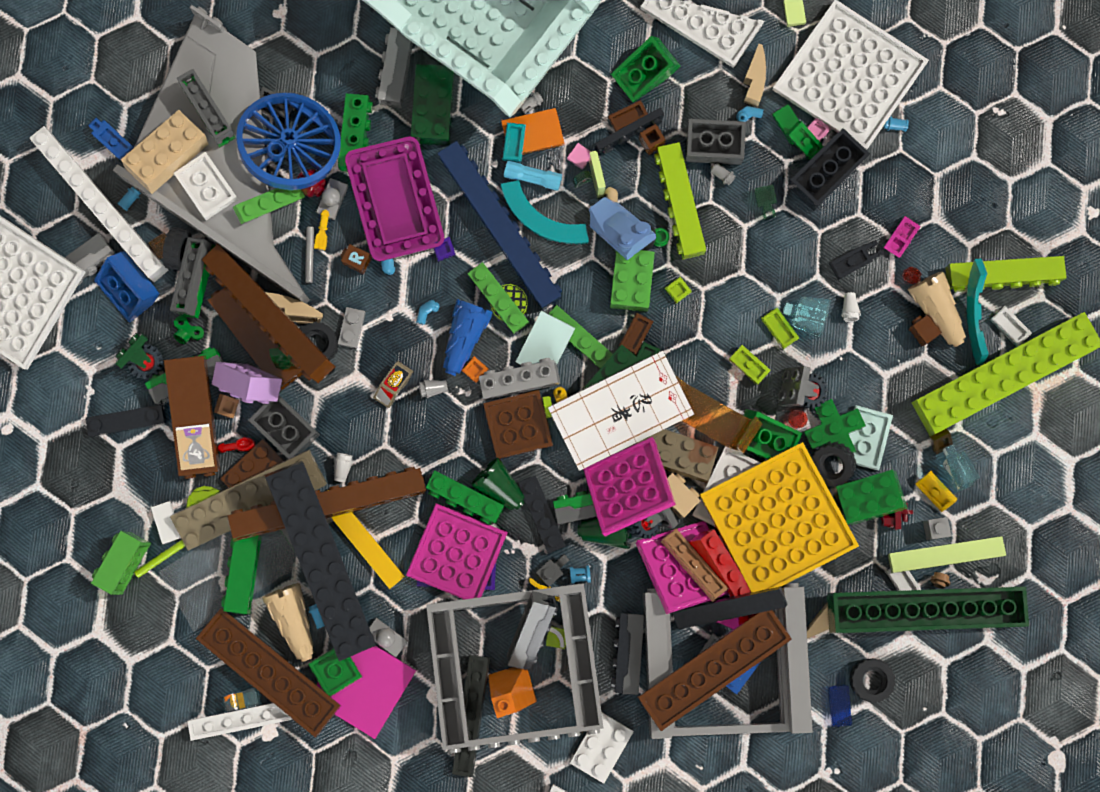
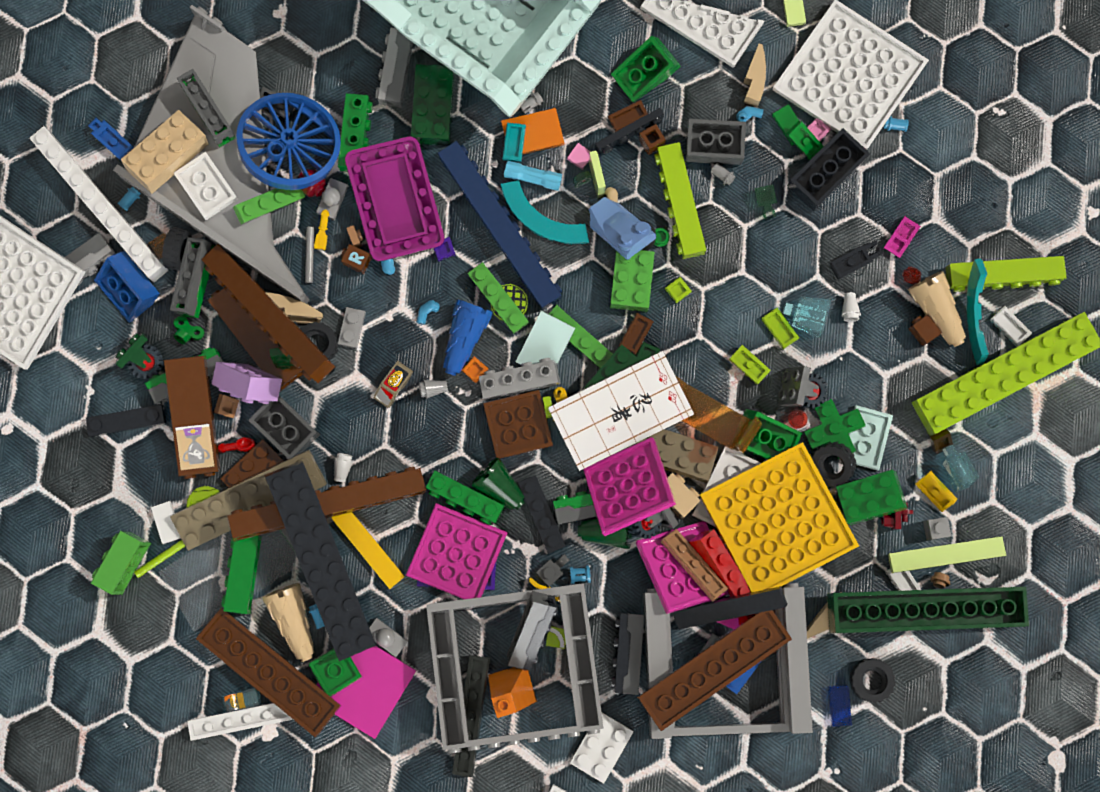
(355, 236): none -> medium nougat plate

